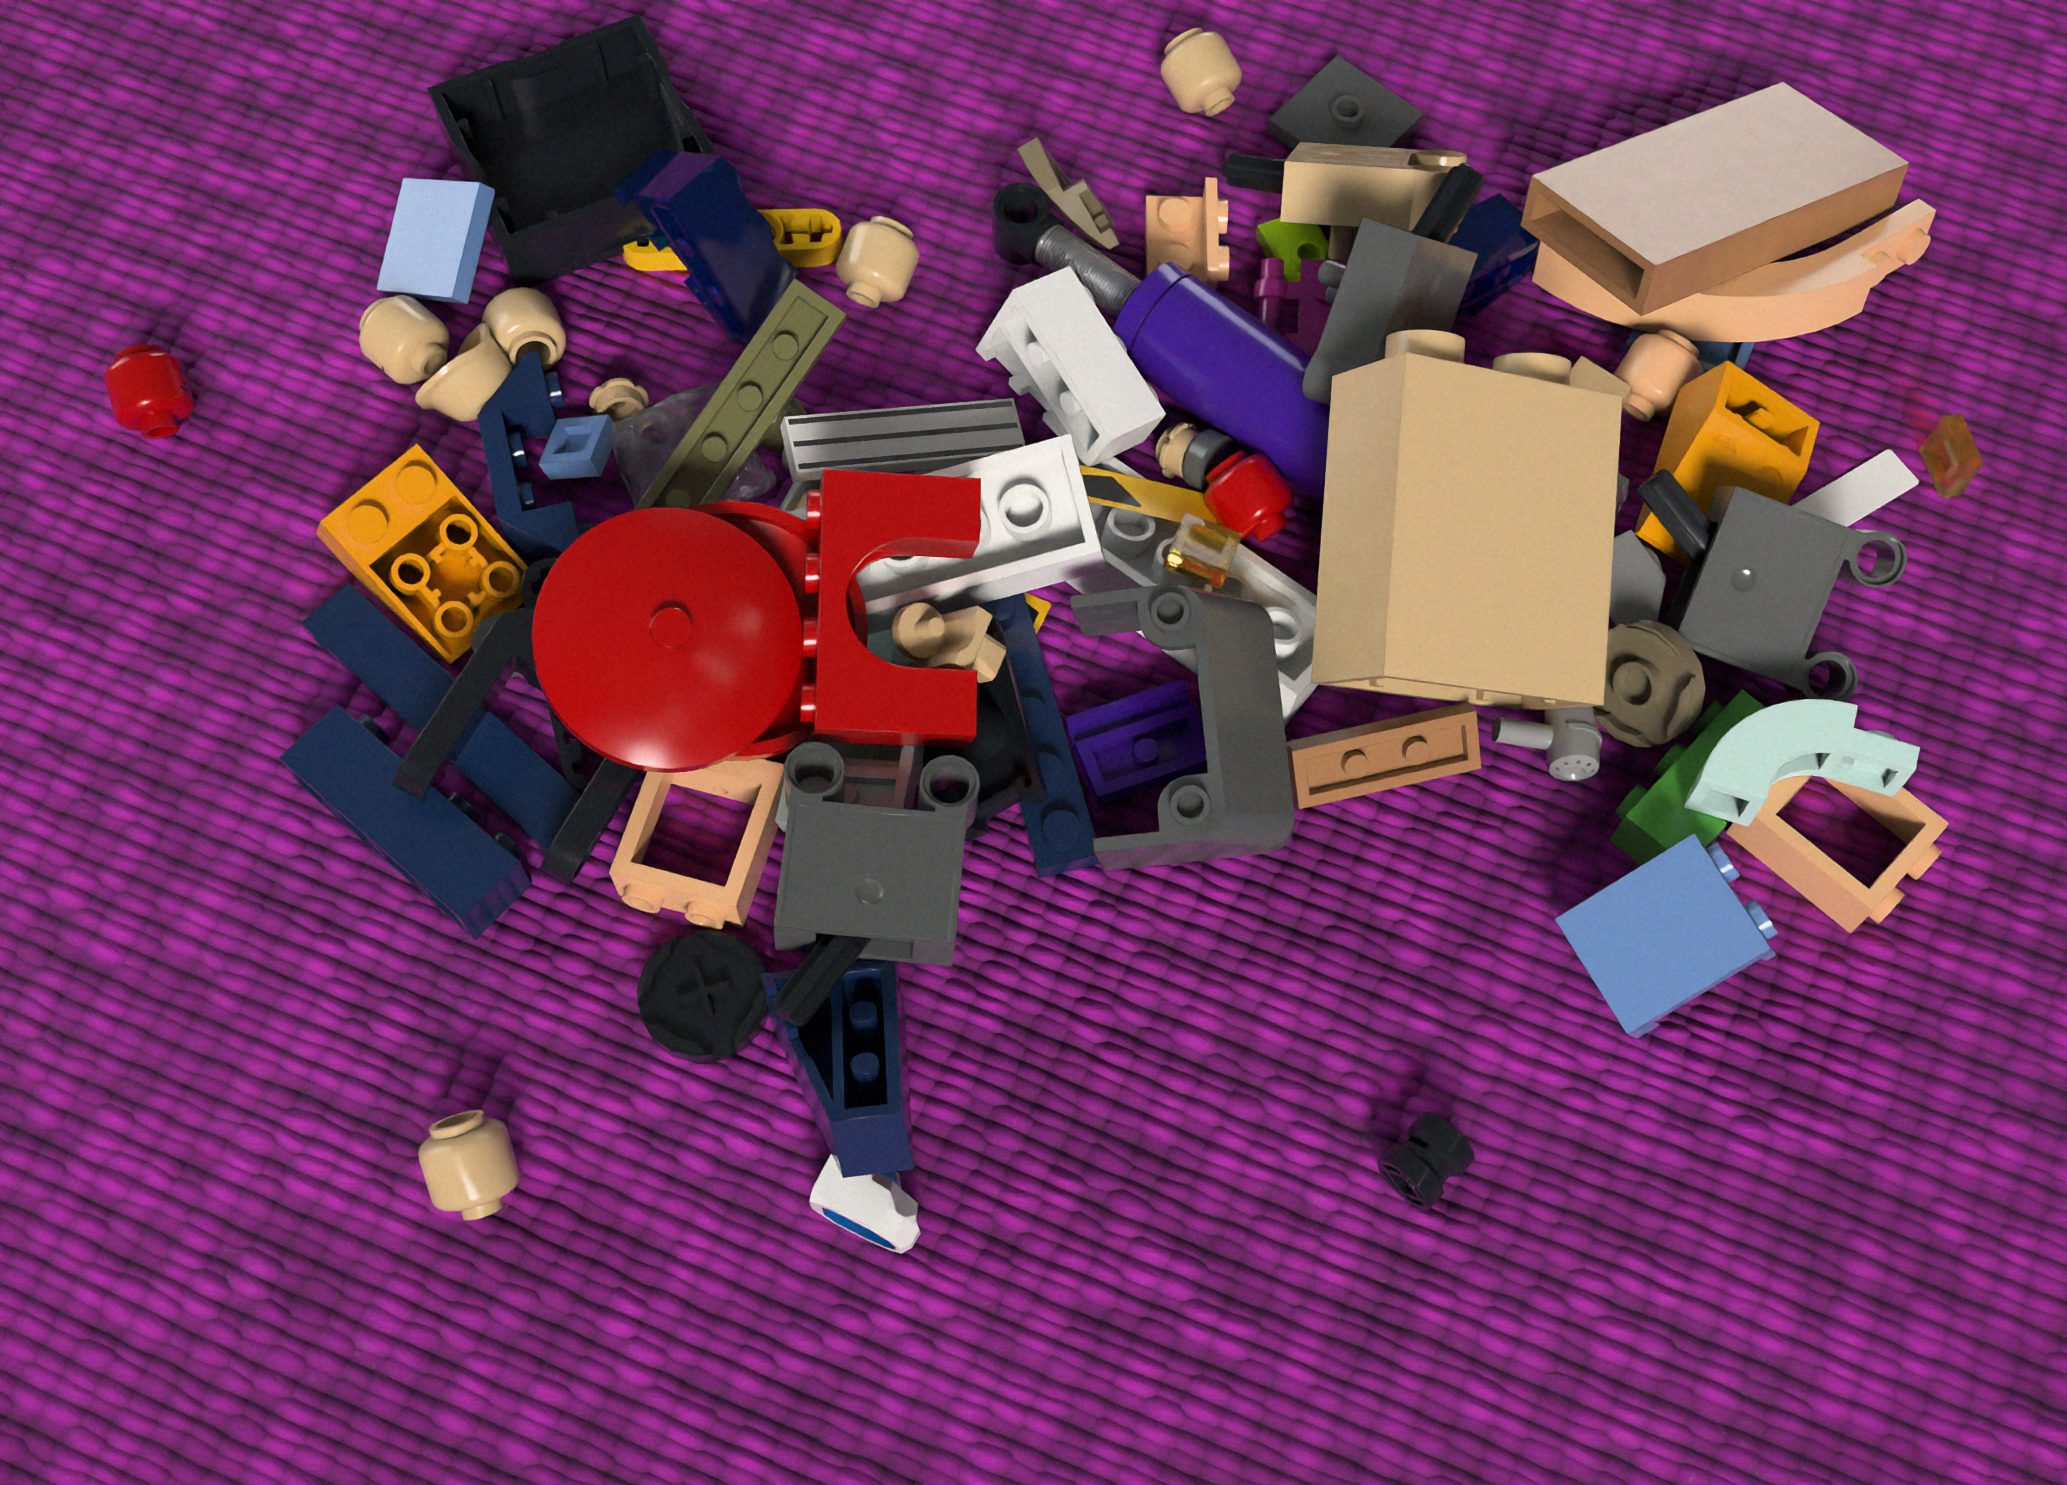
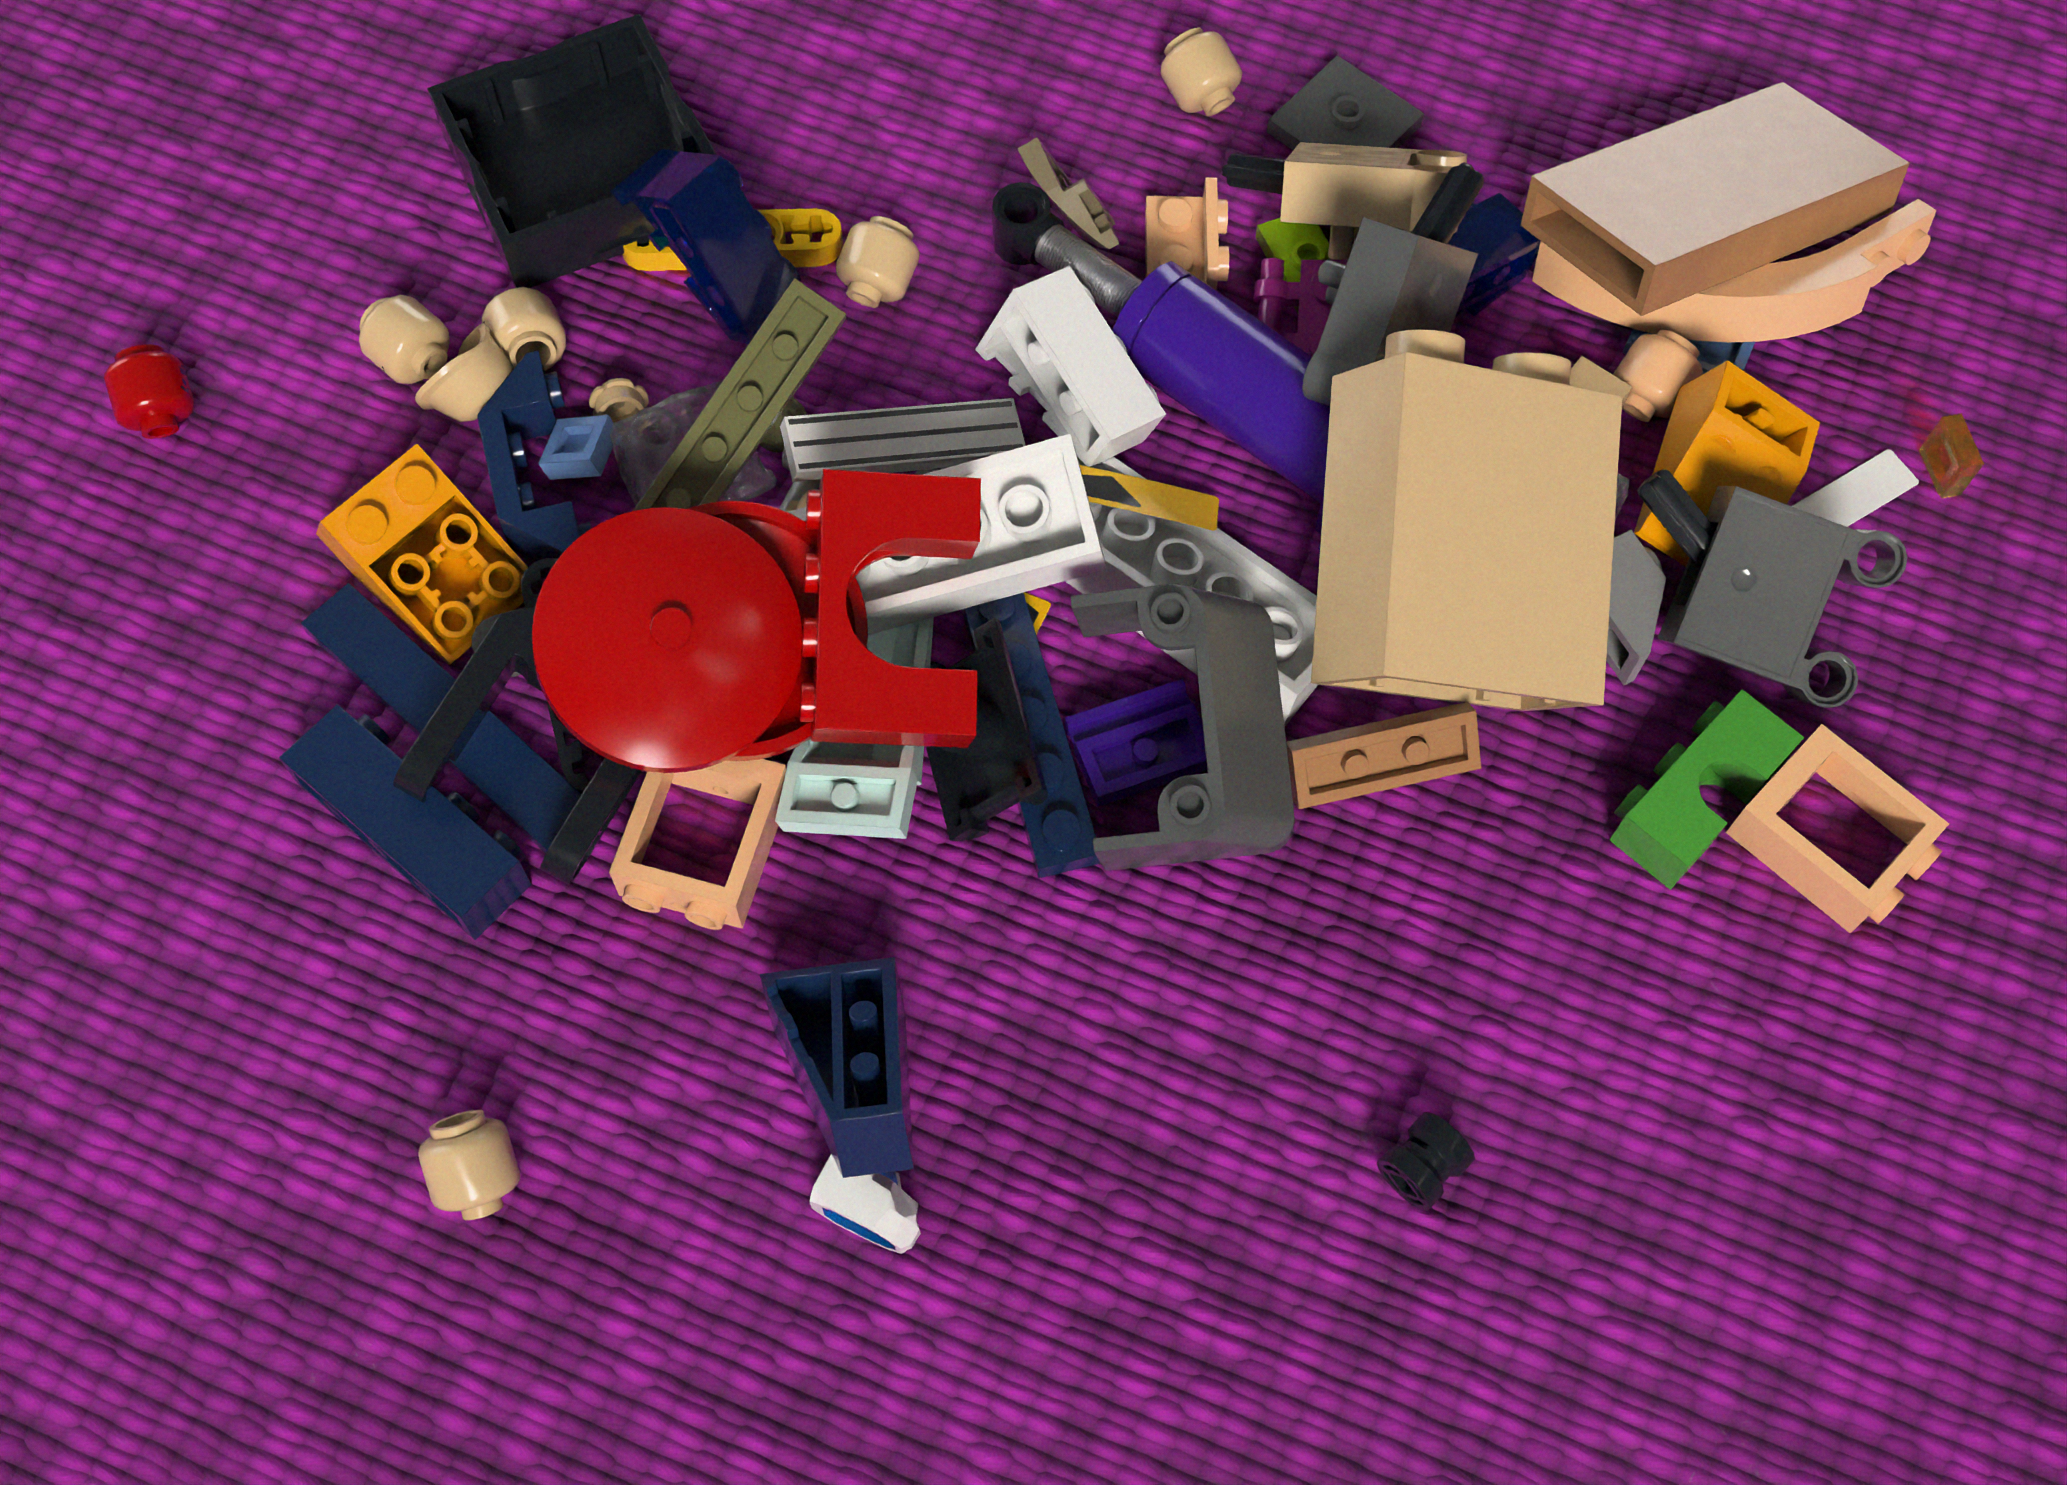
(436, 239): tile -> none
(703, 996): black tile -> none
(866, 875): dark grey piece -> none
(947, 640): tan hips -> none
(1173, 446): tan plate -> none
(1202, 550): clear yellow tile -> none
(1203, 455): dark grey tile -> none
(1248, 496): red head -> none
(1566, 735): light grey piece -> none
(1650, 684): dark tan tile -> none
(1667, 933): medium blue panel -> none
(1793, 741): light aqua arch -> none

